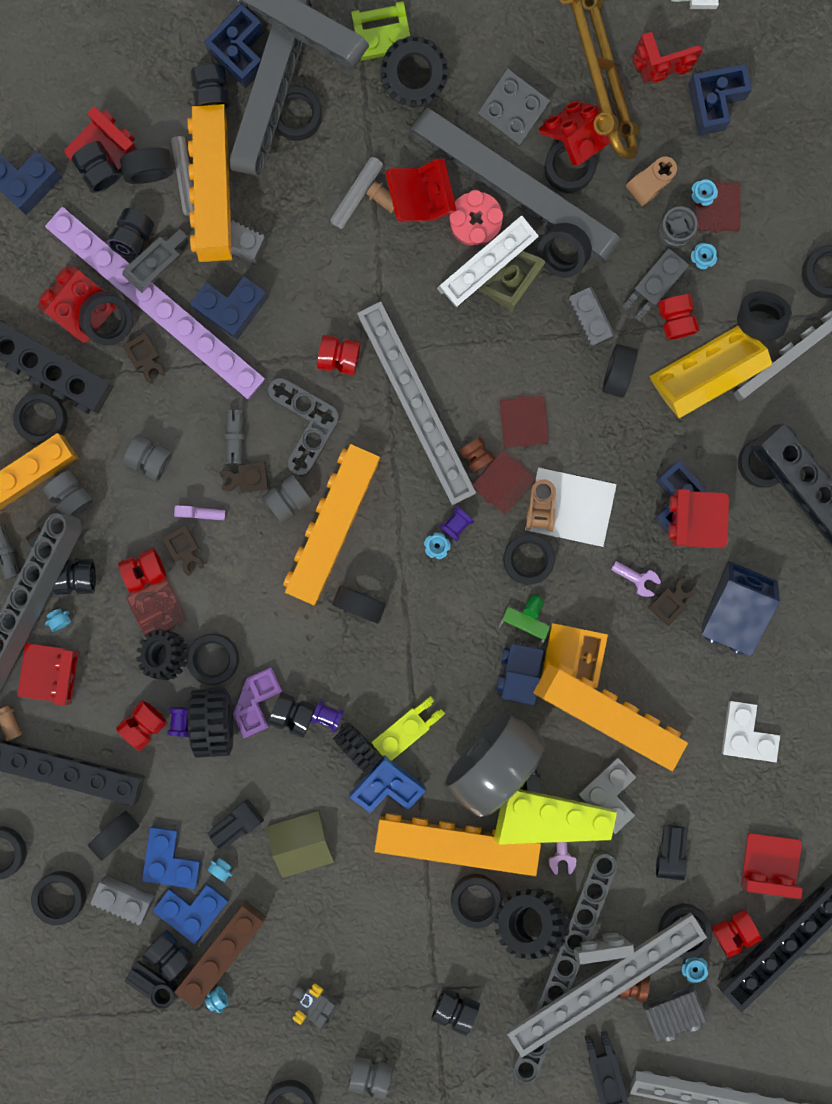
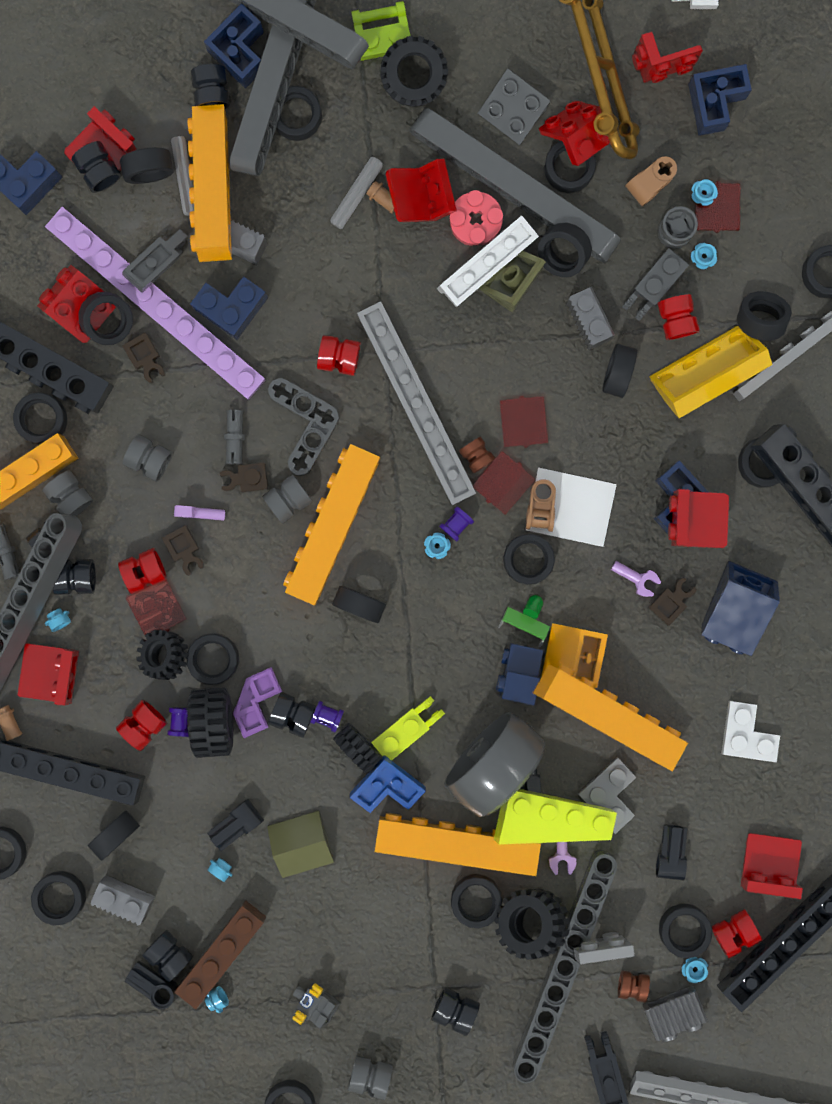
(131, 231): black wheel -> none
(162, 866): blue plate -> none
(193, 918): blue plate -> none
(606, 985): light grey plate -> none

